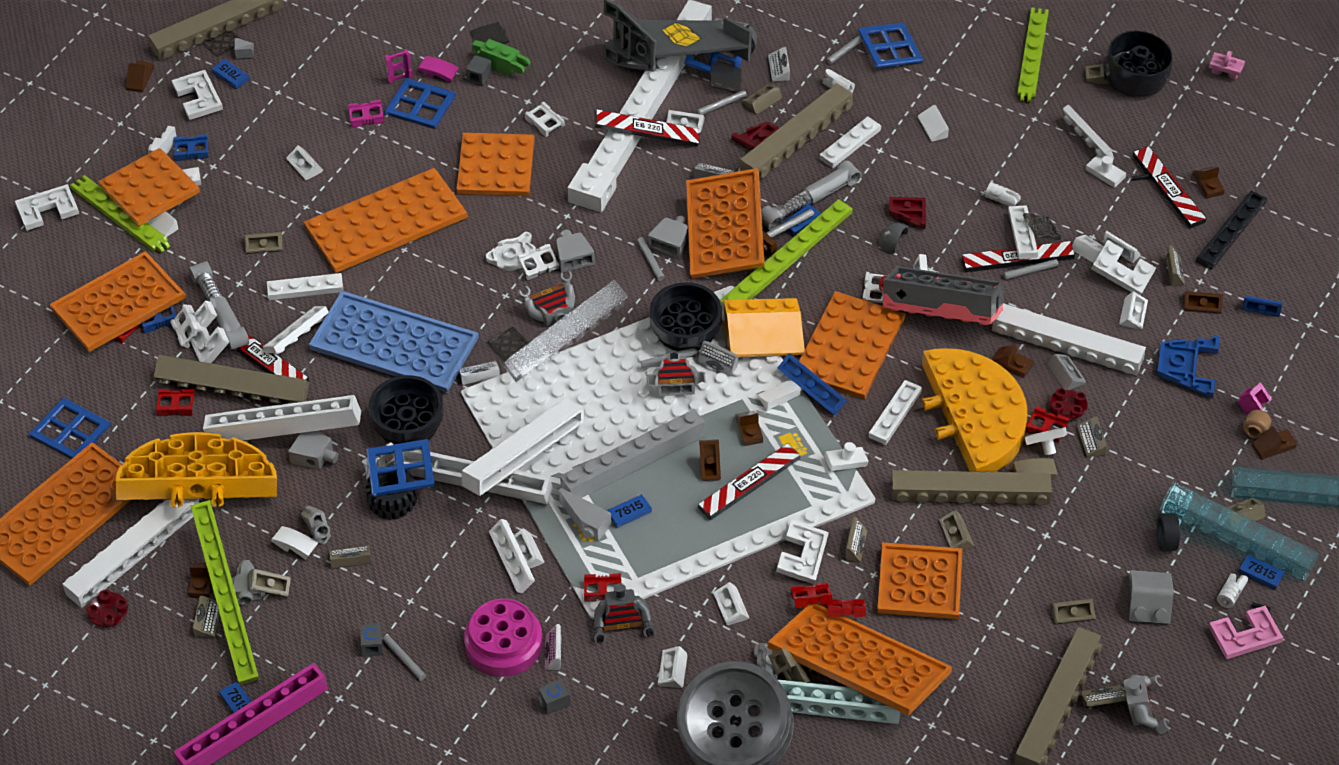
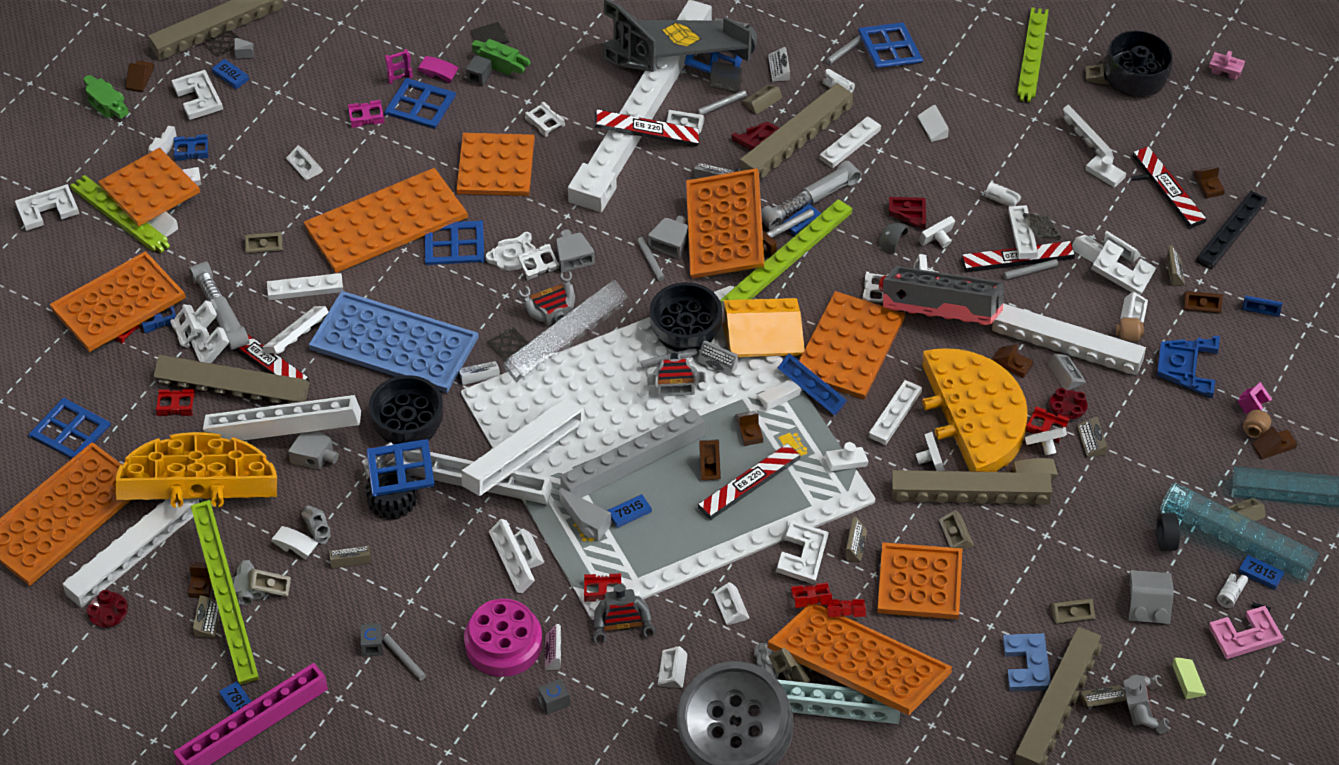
(105, 98): none -> bright green hinge
(455, 258): none -> blue window
(931, 454): none -> white tile
(938, 232): none -> white tile
(1037, 672): none -> medium blue plate
(1130, 329): none -> medium nougat head
(1188, 678): none -> yellowish green slope

